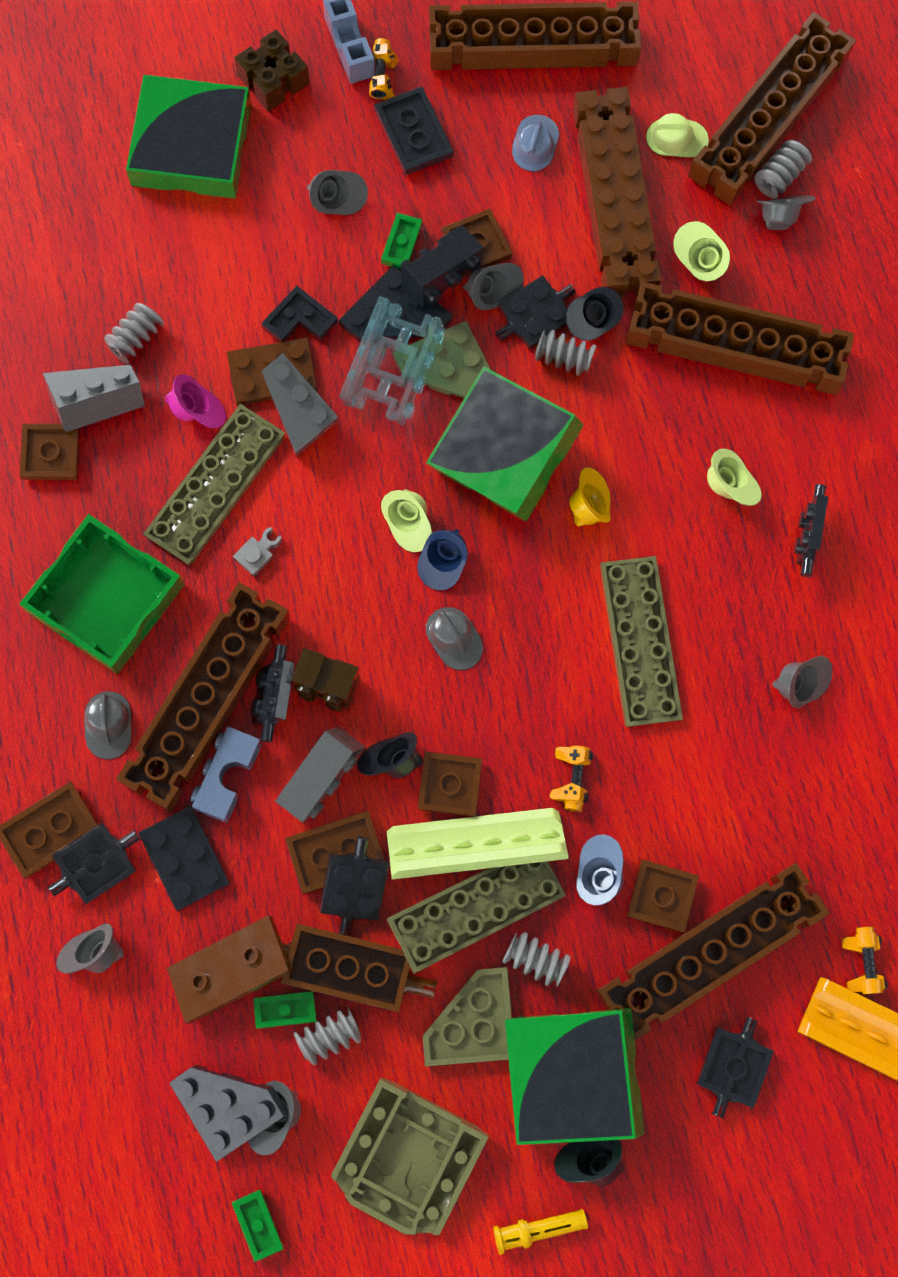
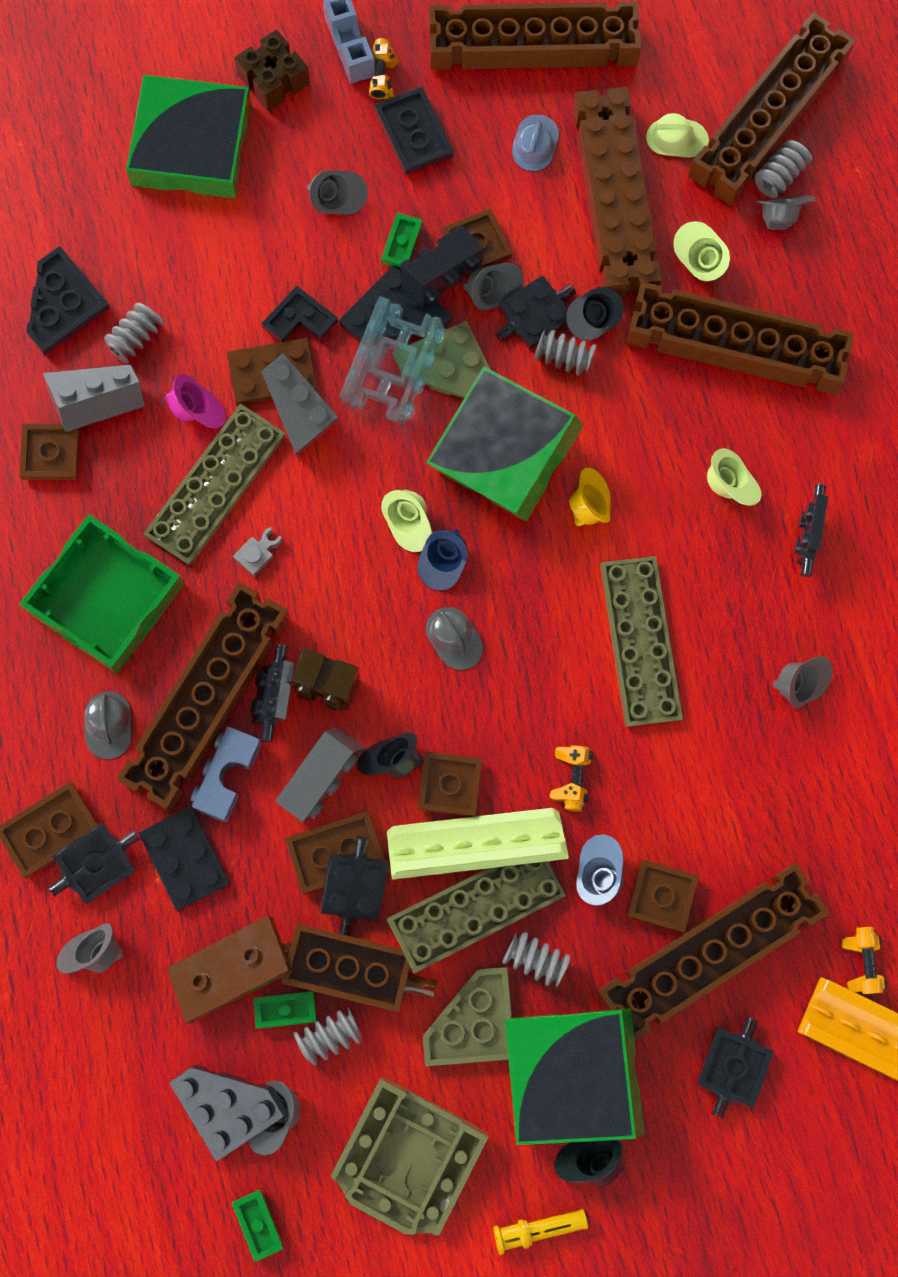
(61, 301): none -> black plate

